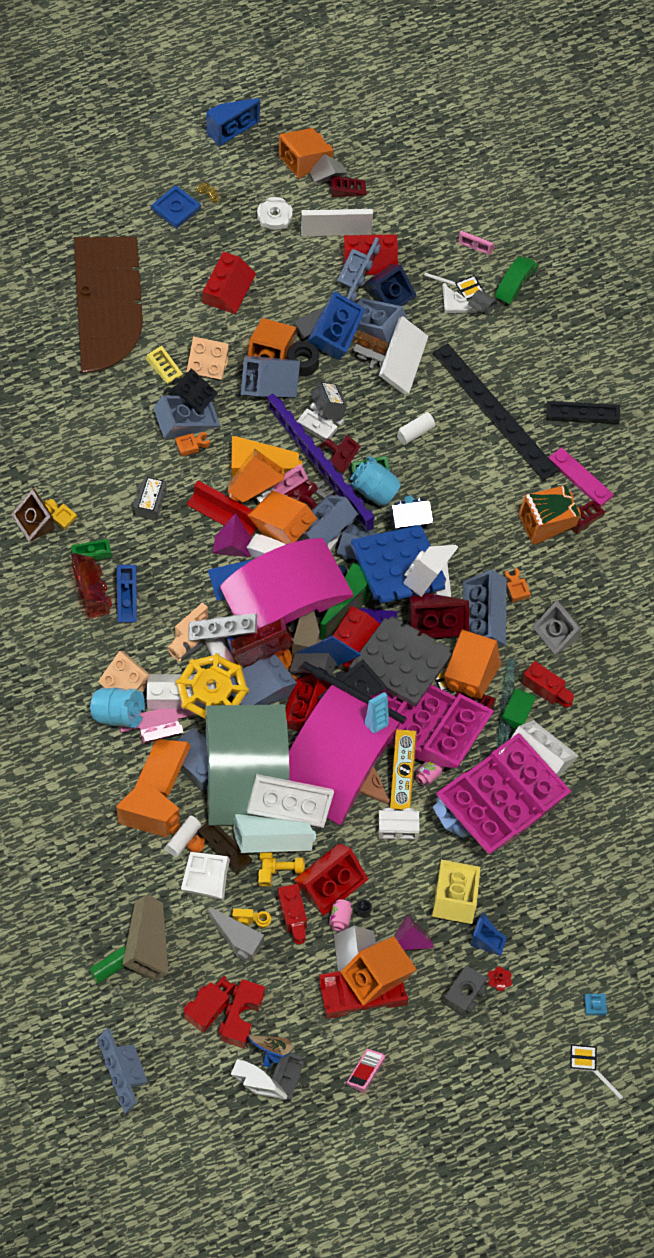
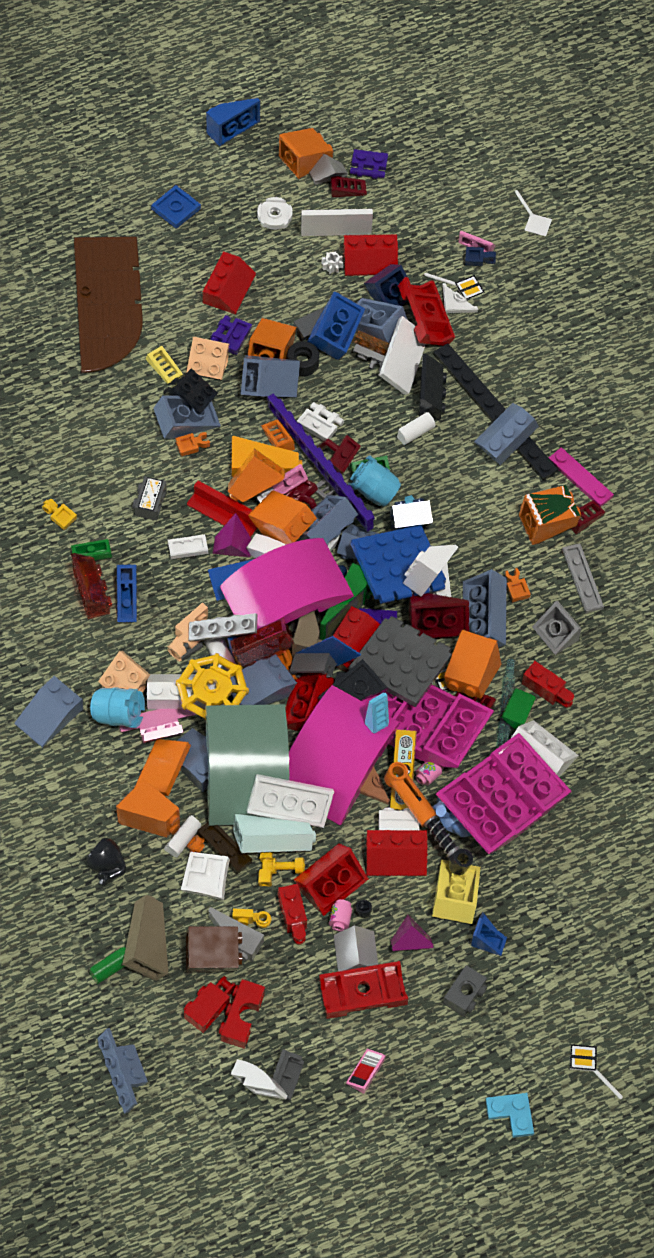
(33, 516): reddish brown slope -> none
(49, 711): none -> sand blue slope
(106, 860): none -> black piece
(187, 546): none -> white plate
(210, 190): clear yellow arm -> none
(212, 949): none -> reddish brown slope
(236, 333): none -> dark purple plate
(273, 1046): shield -> none
(287, 443): none -> orange slope
(320, 674): black bar -> none
(329, 400): dark grey brick -> none
(332, 262): none -> white gear
(355, 268): sand blue bracket -> none
(369, 159): none -> dark purple plate
(378, 970): orange slope -> none
(396, 853): none -> red slope
(427, 816): none -> piece
(431, 318): none -> red piece
(432, 387): none -> black slope
(476, 256): none -> dark blue plate
(483, 302): dark grey piece -> none
(499, 982): red plant -> none
(507, 433): none -> sand blue slope
(513, 1107): none -> medium azure plate
(515, 278): green arch -> none
(535, 223): none -> white piece
(582, 578): none -> light grey tile
(583, 412): black plate -> none
(595, 1005): dark azure tile -> none

